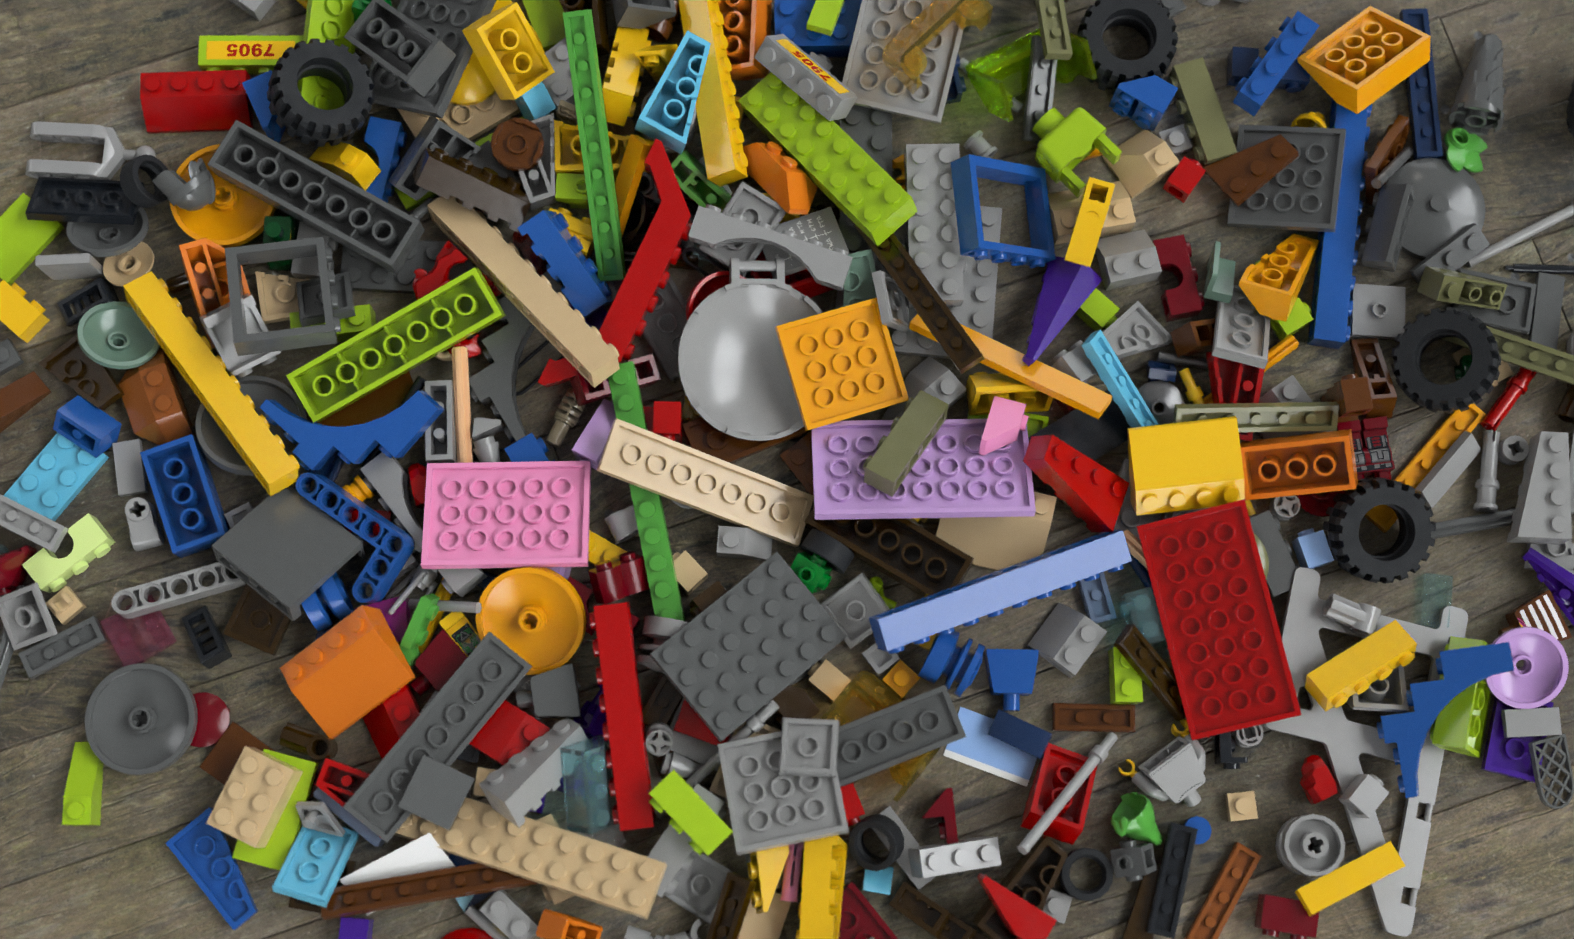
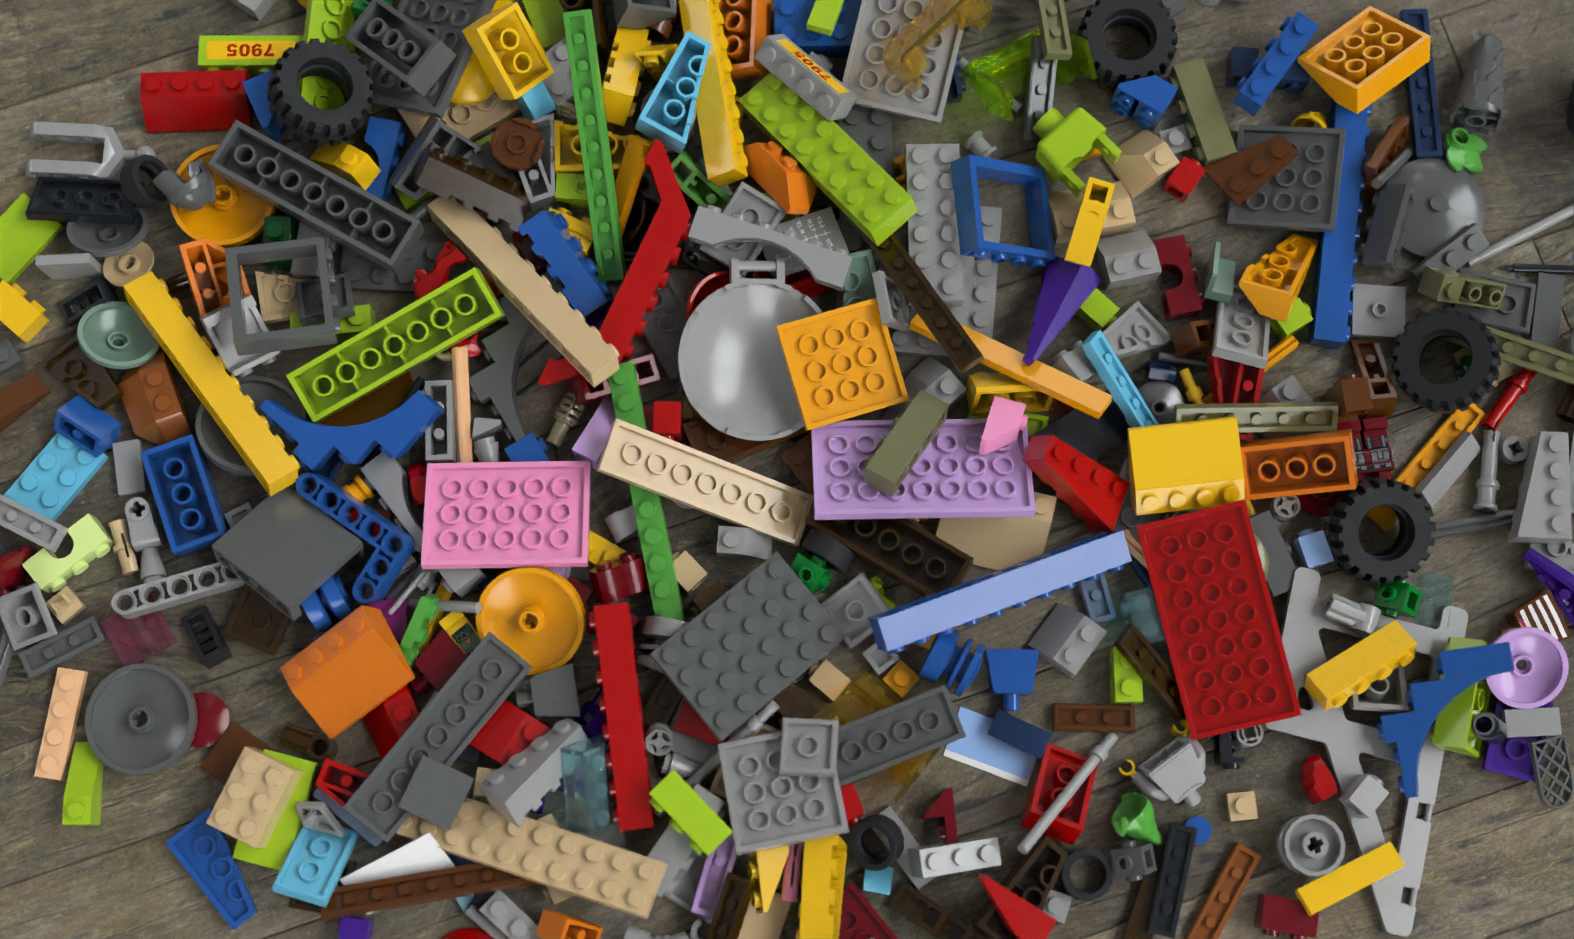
(61, 724): none -> light nougat plate
(124, 547): none -> tan pin
(151, 566): none -> light grey cone
(714, 876): none -> lavender plate
(1398, 599): none -> green brick
(1489, 728): none -> black brick

